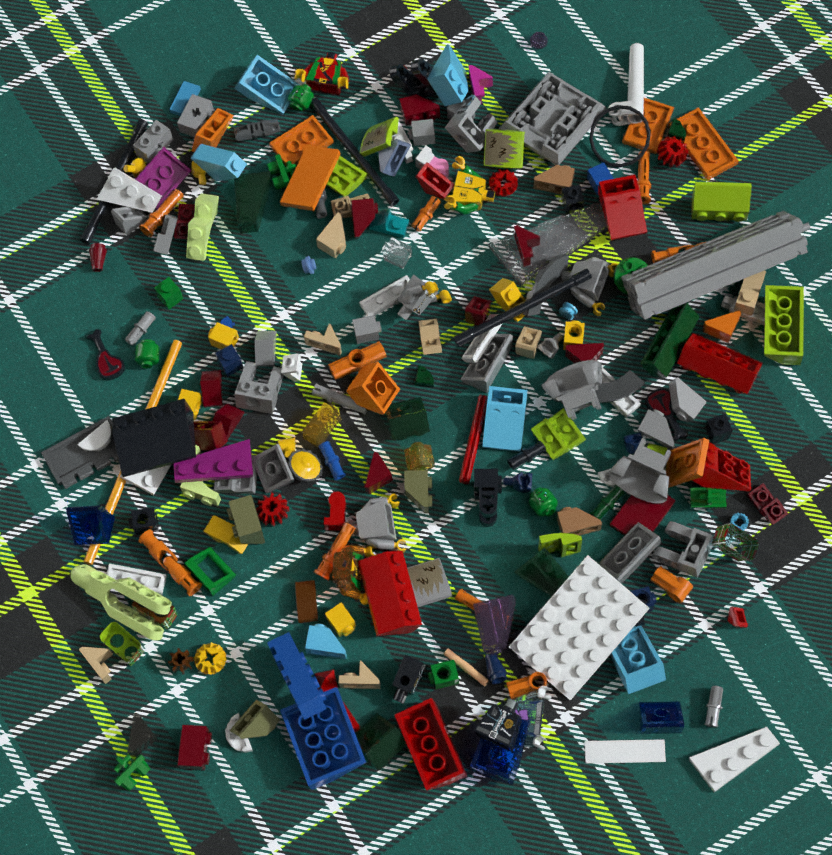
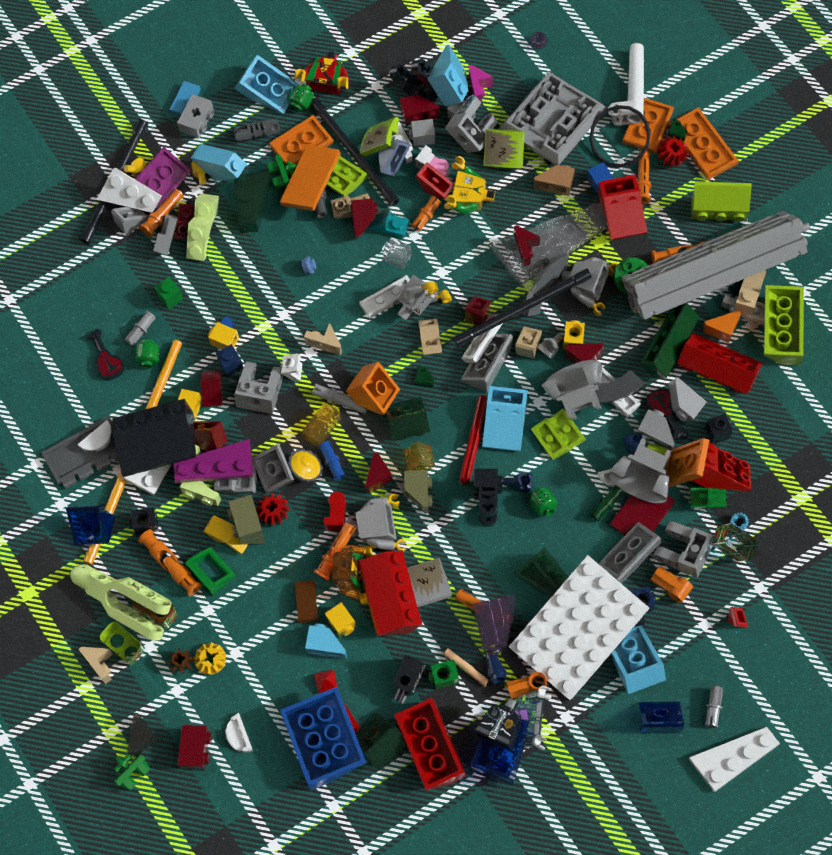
(97, 256): dark red cone -> none
(152, 141): light grey brick -> none
(152, 580): white tile -> none
(213, 129): orange slope -> none
(229, 417): dark red slope -> none
(255, 722): olive slope -> none
(265, 348): light grey slope -> none
(287, 446): yellow piece -> none
(297, 676): blue wedge -> none
(332, 237): tan slope -> none
(365, 680): tan slope -> none
(366, 329): light grey brick -> none
(367, 355): orange piece -> none
(507, 295): yellow slope -> none
(508, 188): red gear -> none
(526, 455): black pin -> none
(563, 542): lime slope -> none
(568, 310): medium azure bush -> none
(572, 199): black brick -> none
(577, 521): medium nougat slope -> none
(625, 751): white sticker -> none
(766, 504): dark red slope -> none

